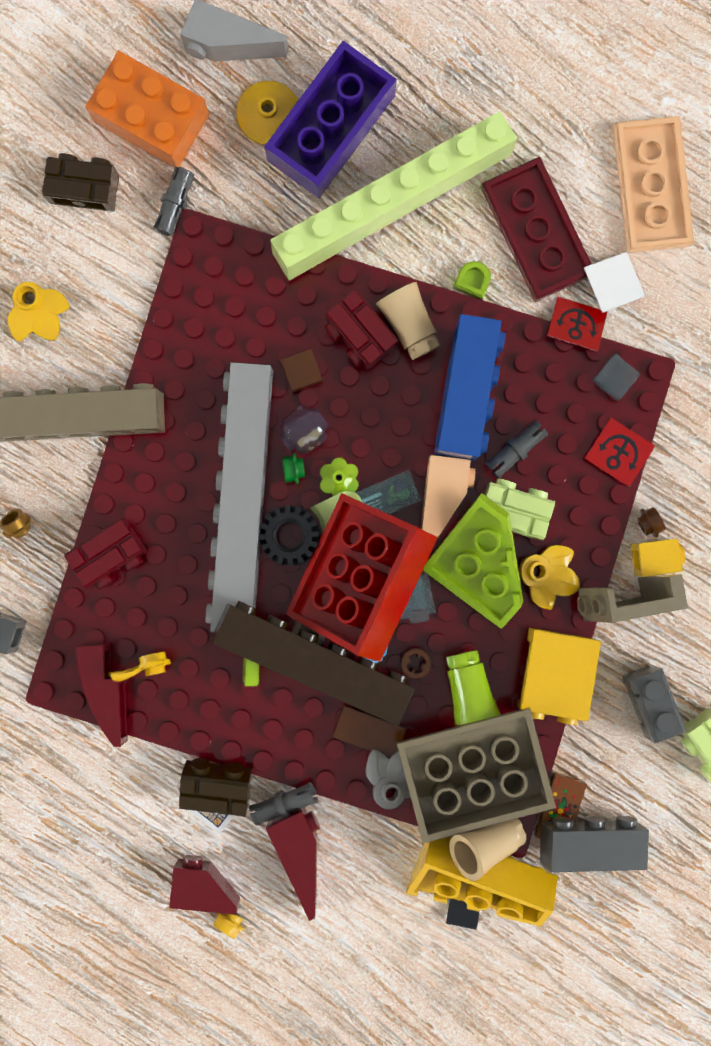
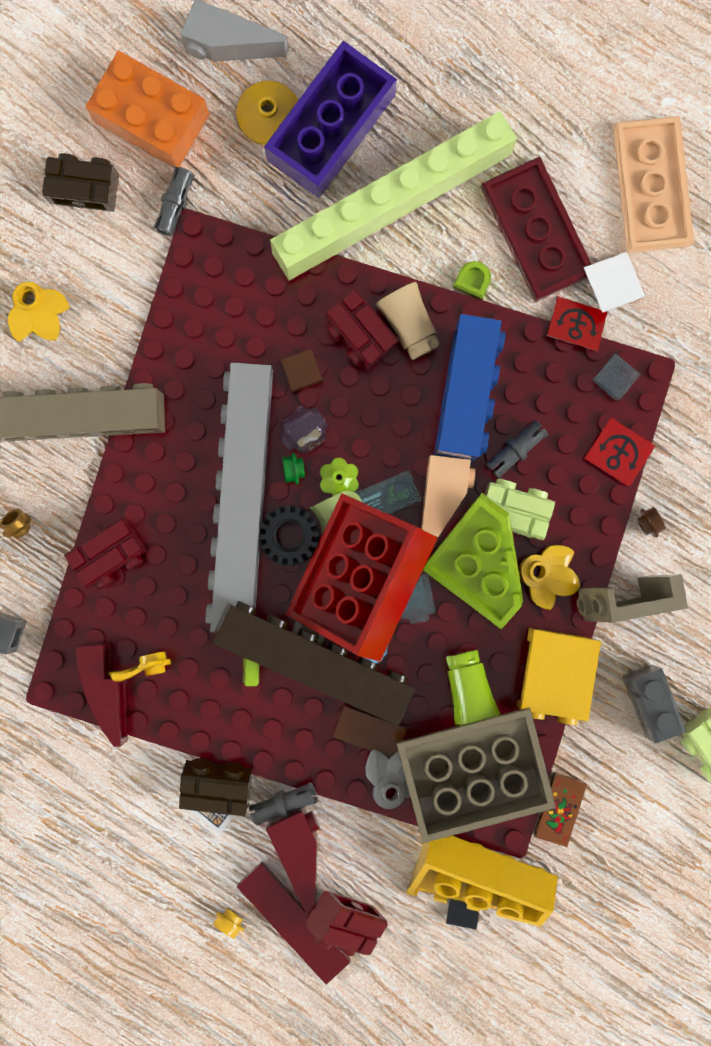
(201, 887): dark red slope -> none
(289, 920): none -> dark red tile
(345, 924): none -> dark red brick
(405, 659): reddish brown bush -> none
(484, 847): tan plant -> none
(594, 844): dark grey brick -> none
(657, 557): yellow brick -> none

